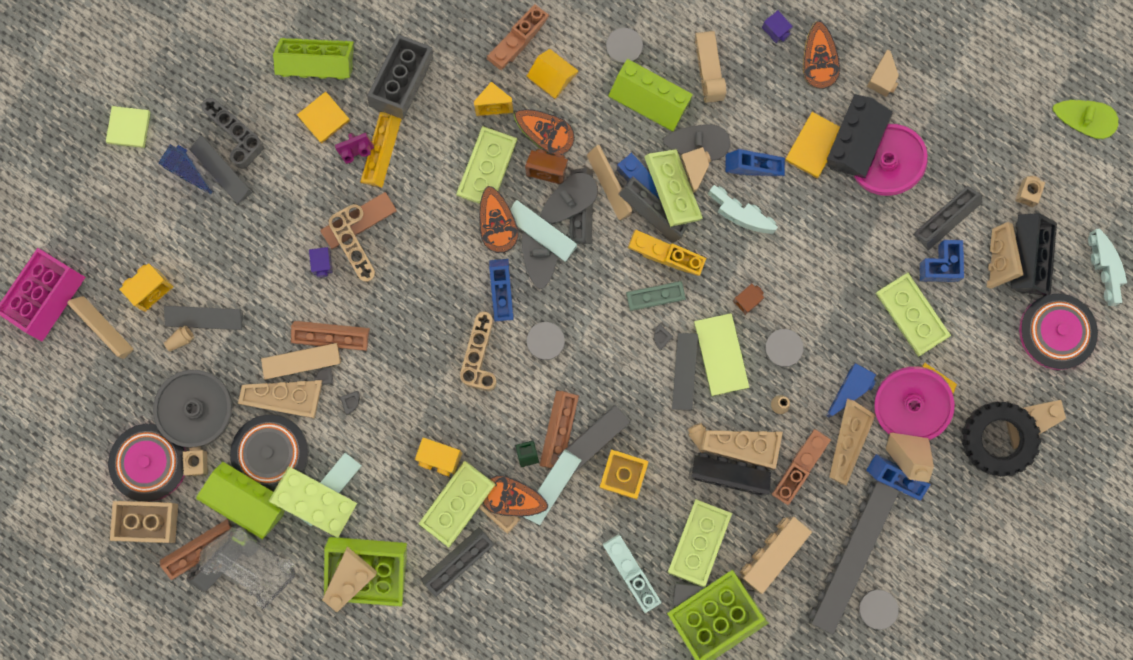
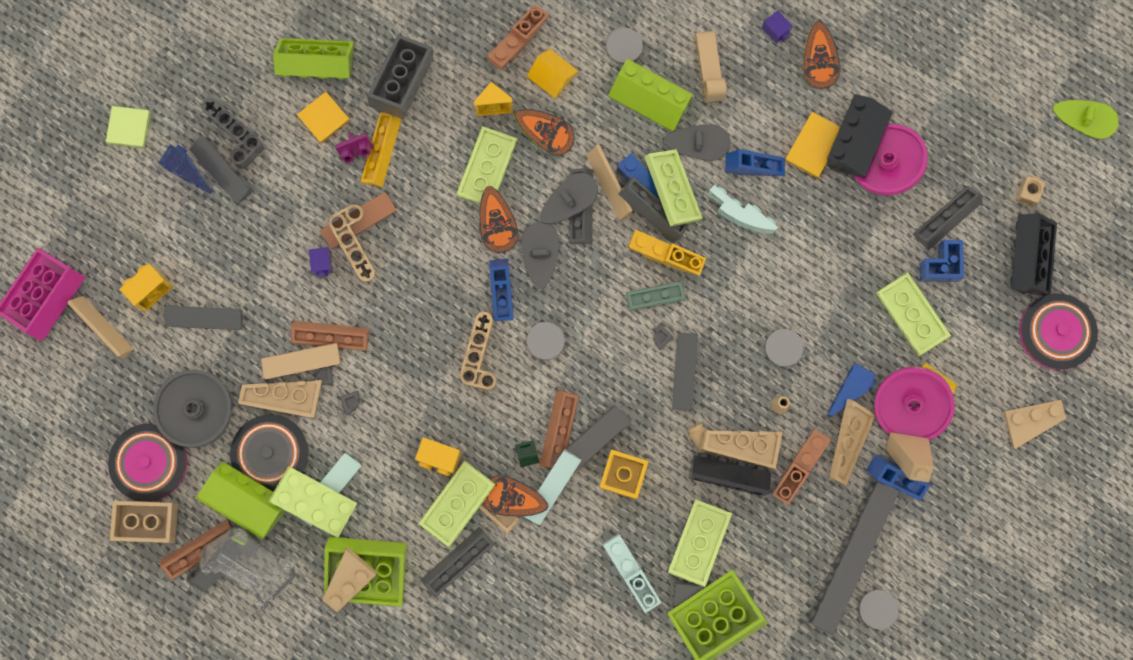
(179, 338): tan cone -> none
(201, 468): tan brick -> none
(542, 231): light aqua slope -> none
(546, 166): dark orange slope -> none
(695, 166): tan slope -> none
(721, 354): yellowish green tile -> none
(749, 298): dark orange brick -> none
(775, 554): tan brick -> none
(885, 76): tan slope -> none
(1005, 256): tan wing -> none
(1016, 416): black tyre -> none
(1107, 258): light aqua slope -> none

